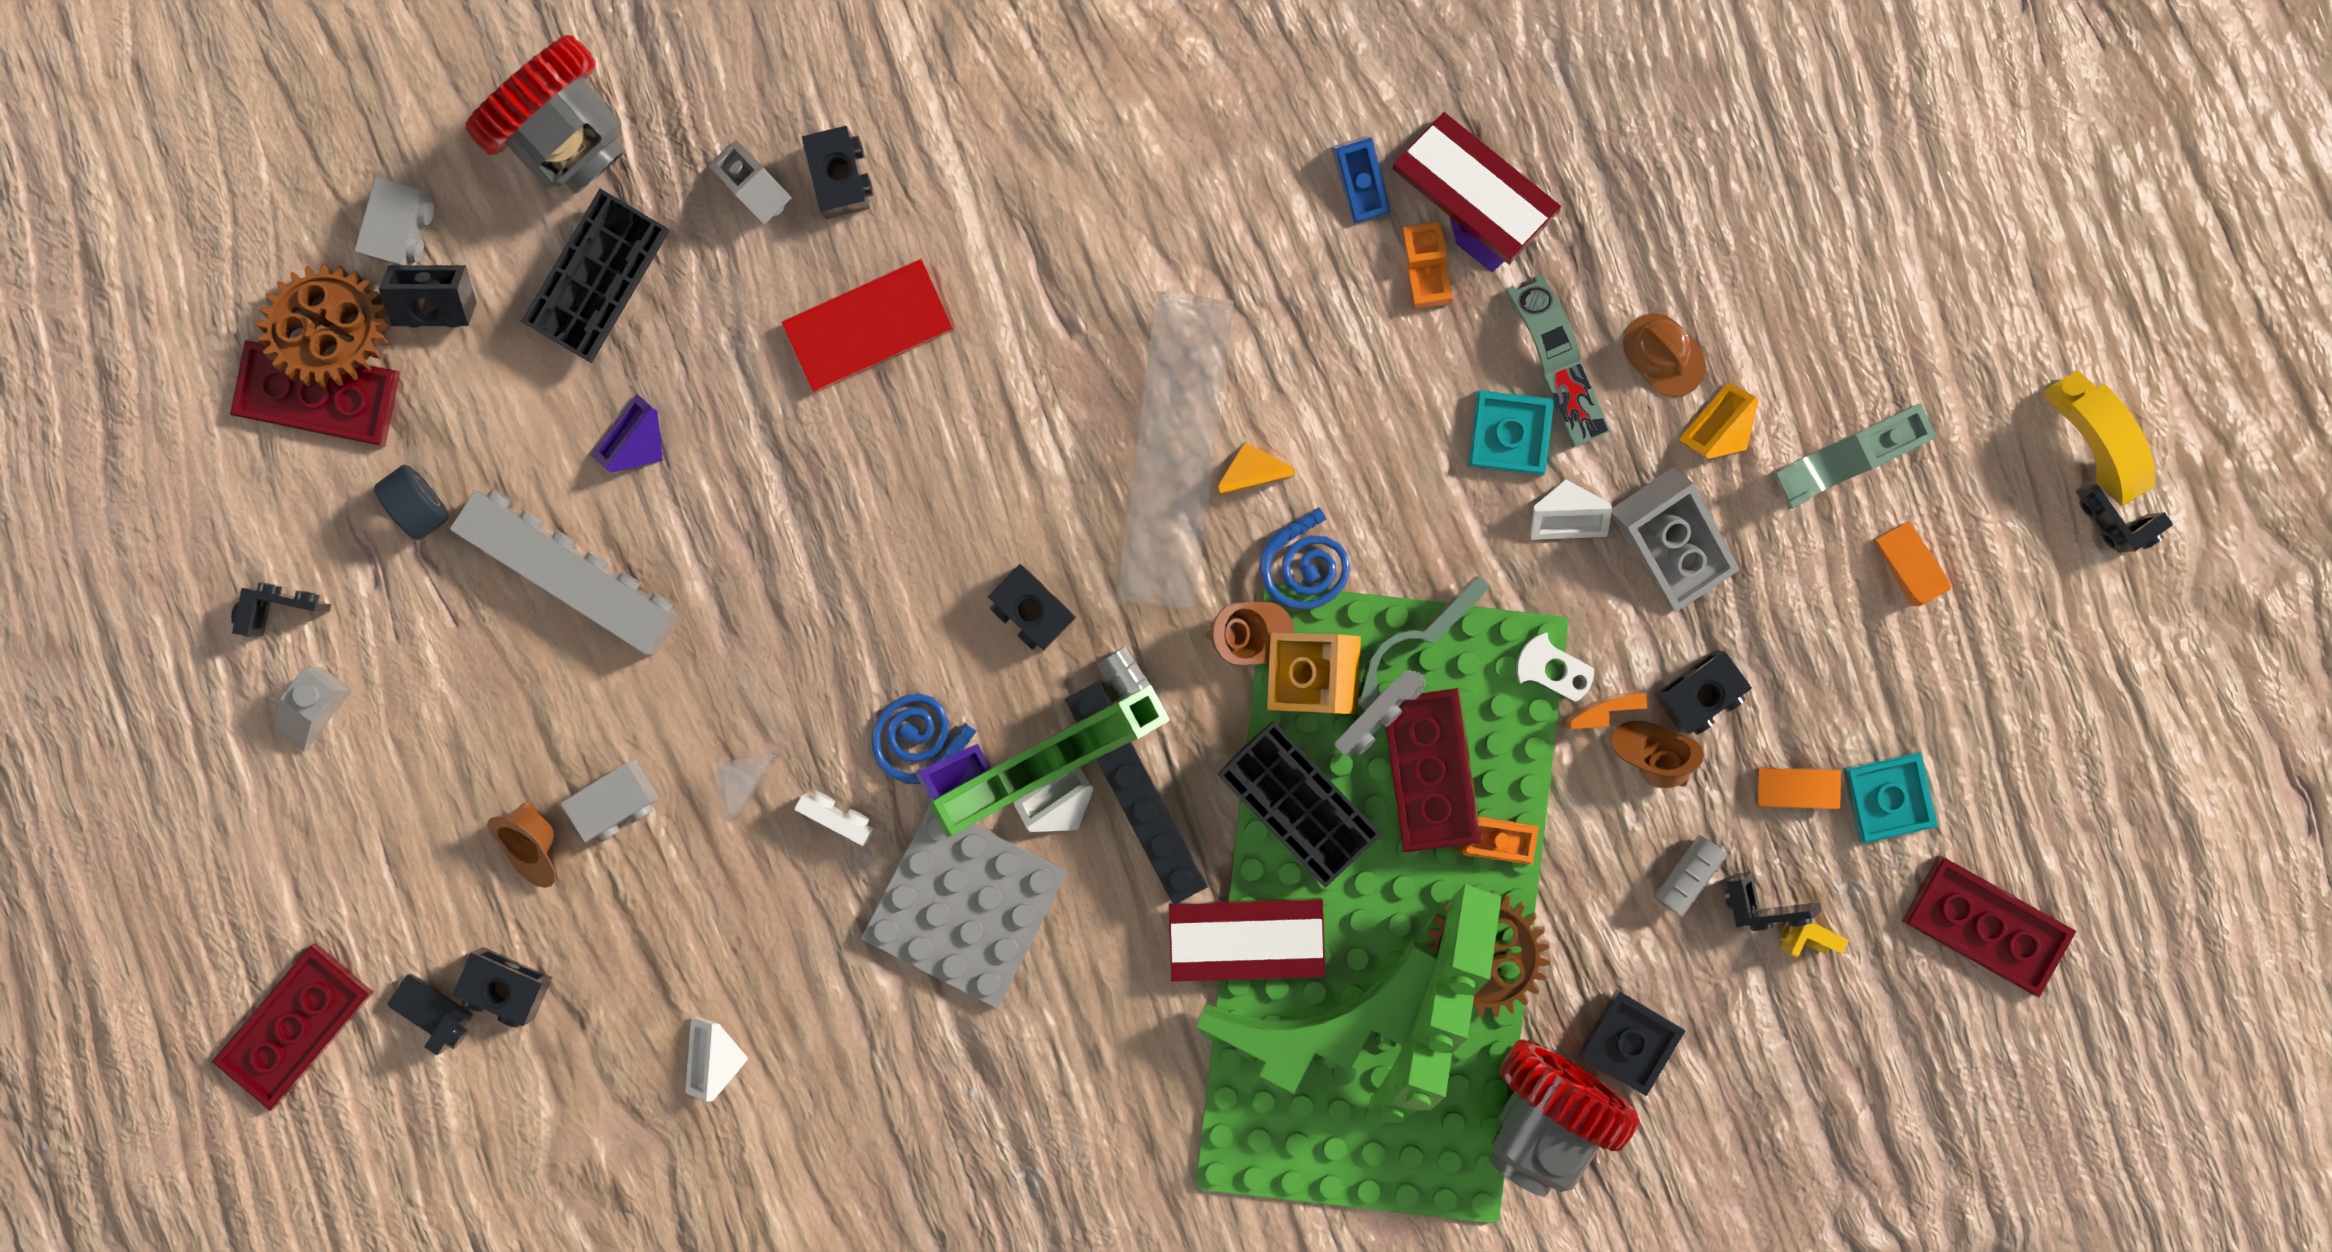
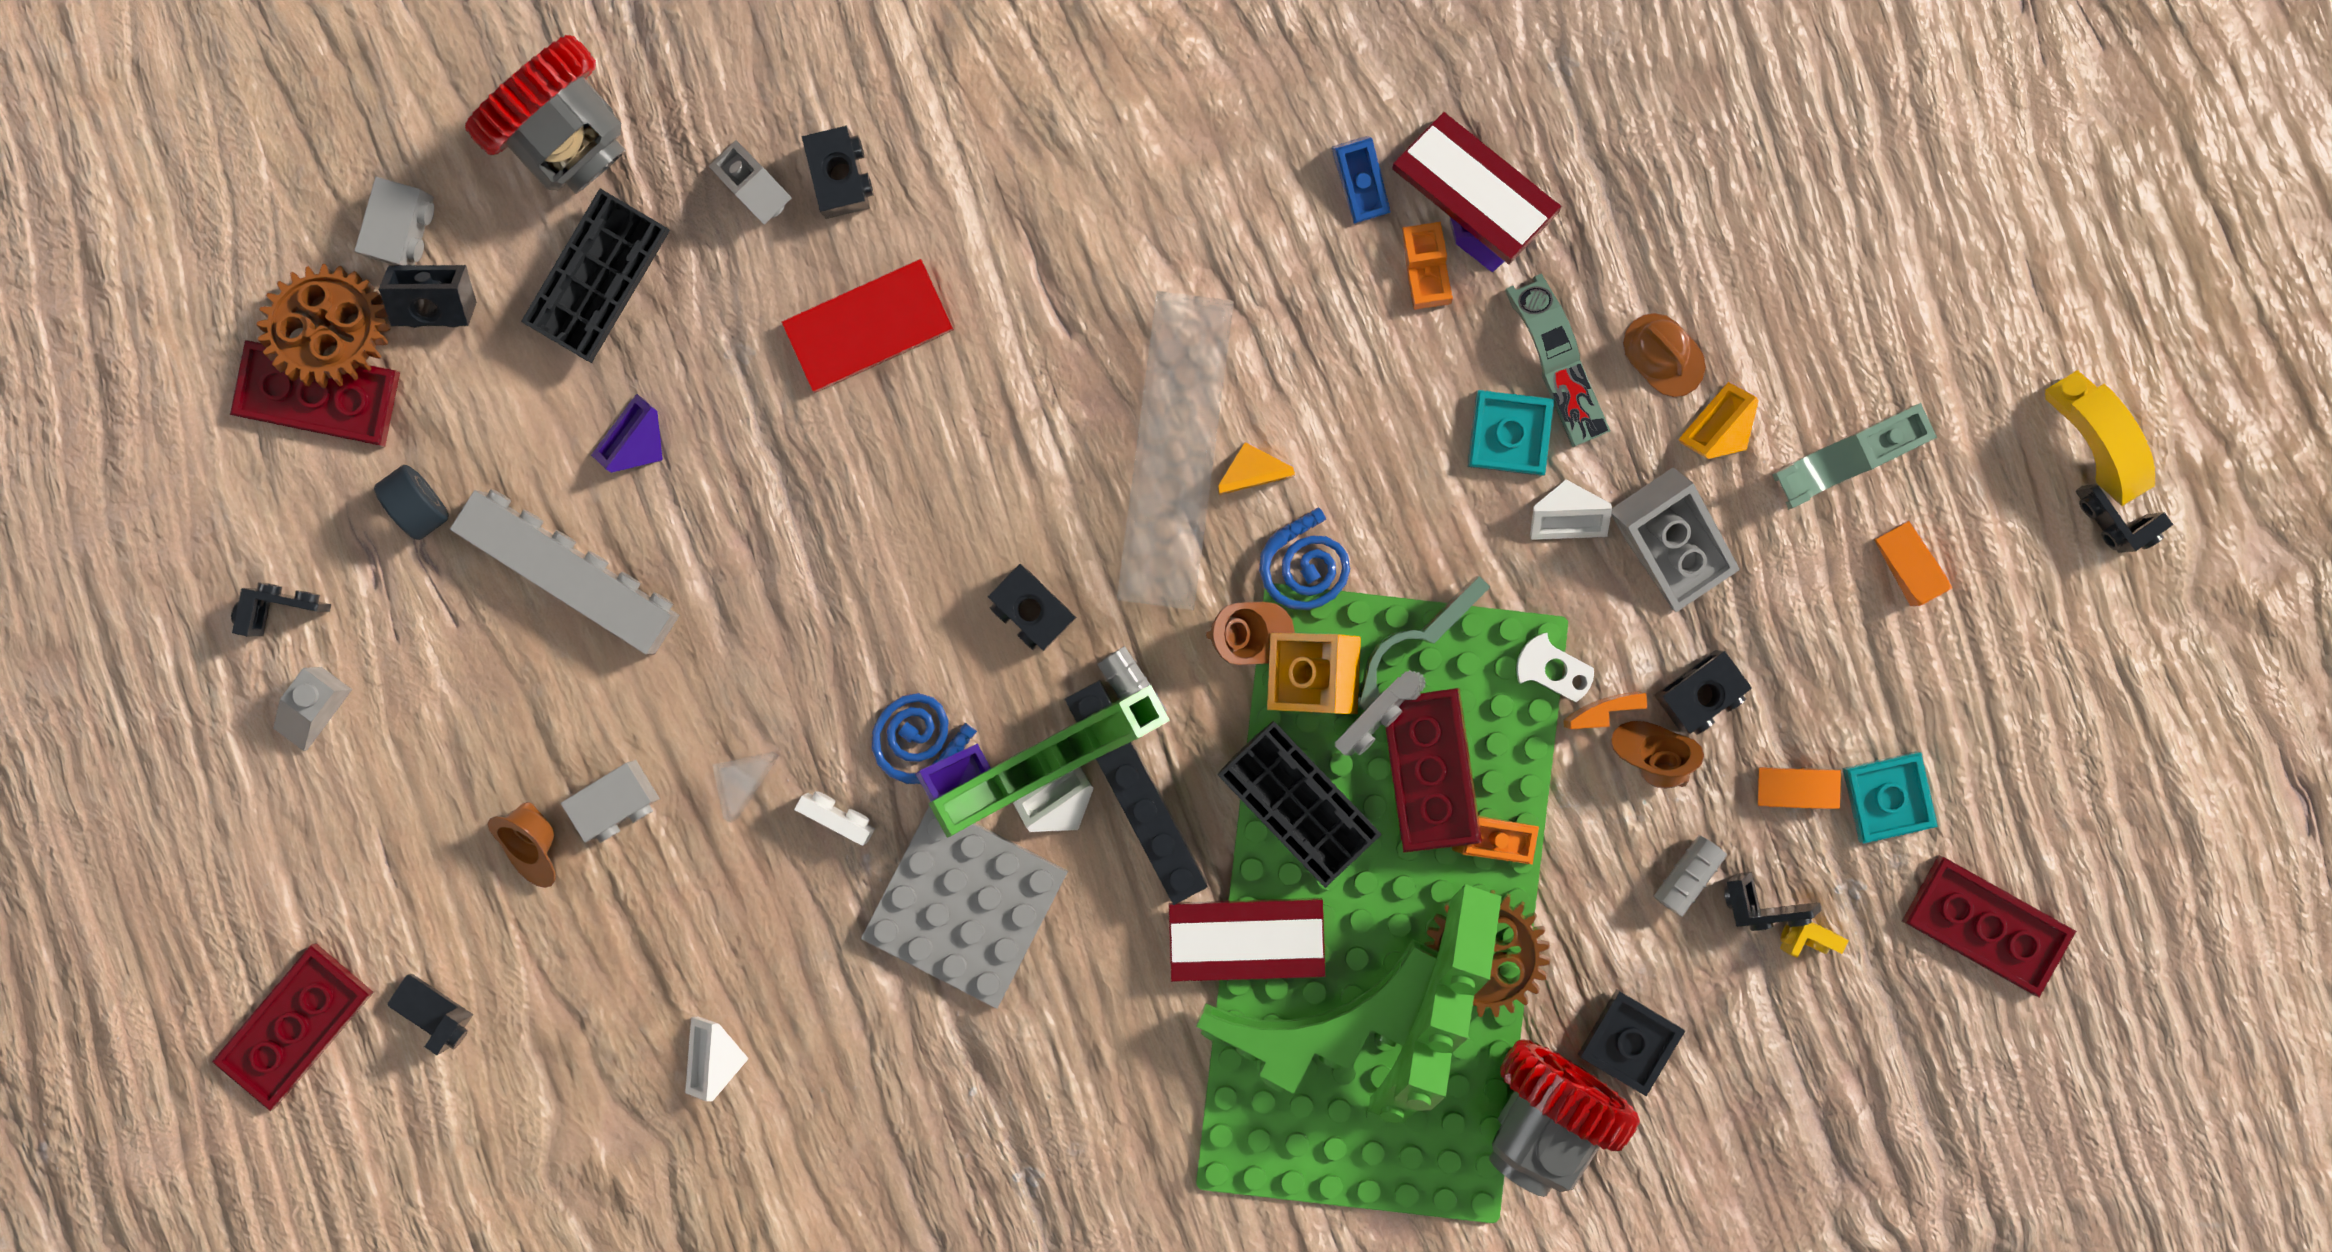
(524, 986): black brick -> none

